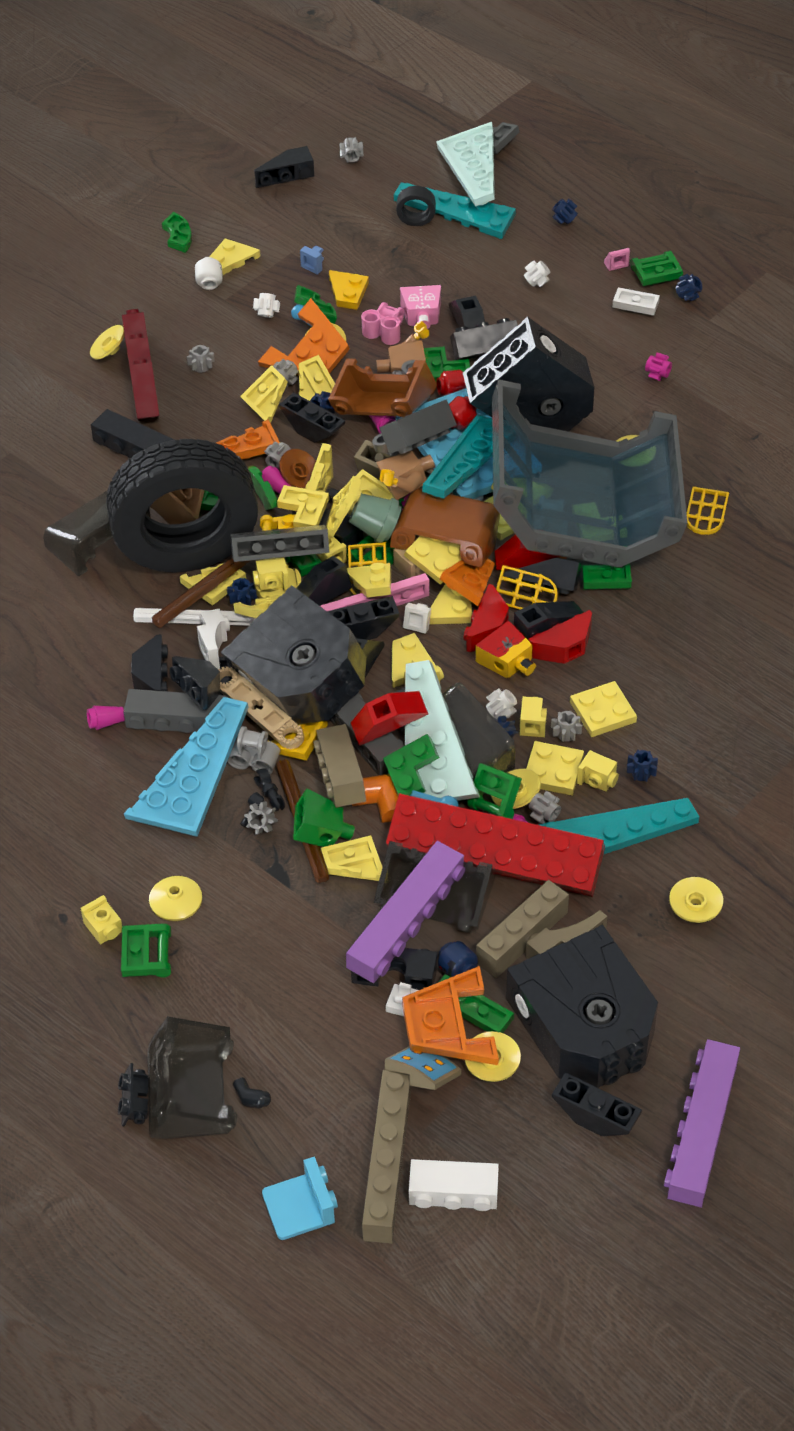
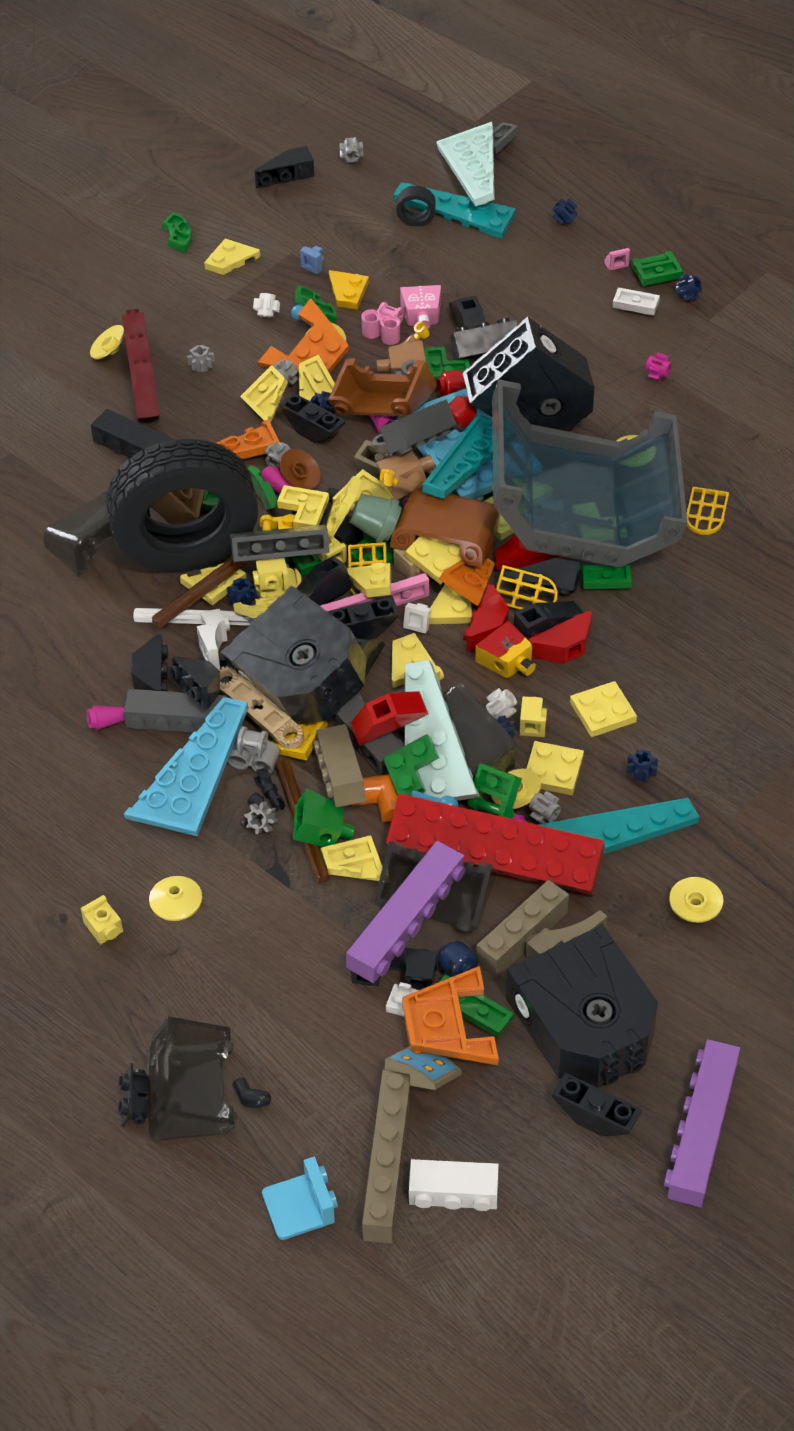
(136, 950): green plate -> none
(208, 273): white head -> none
(322, 471): light yellow wing -> none
(508, 1056): light yellow dish -> none
(537, 273): white gear -> none
(566, 726): light grey gear -> none
(597, 771): light yellow brick -> none

